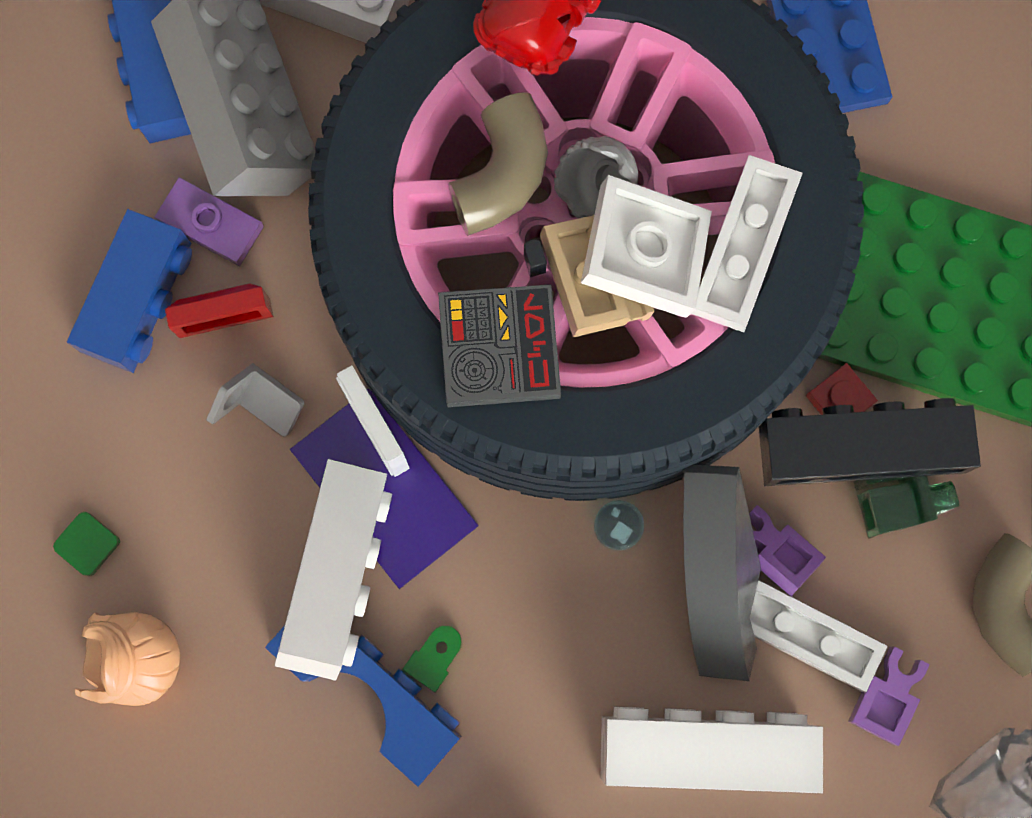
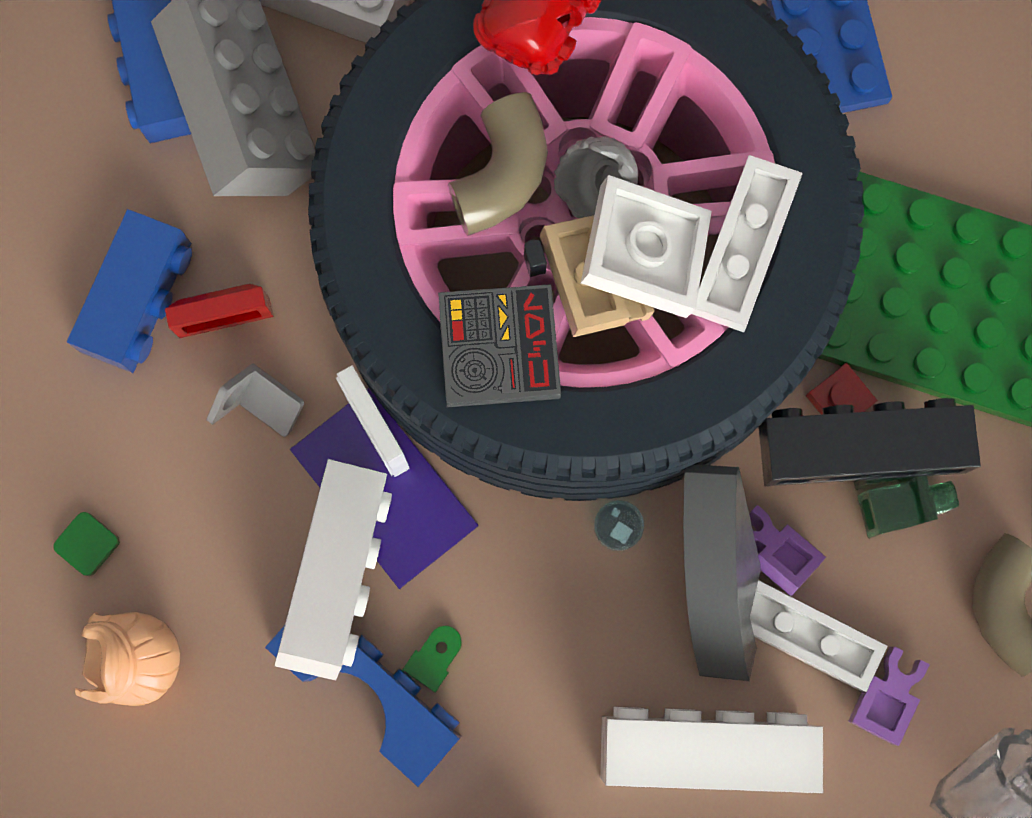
(209, 221): medium lavender plate -> none

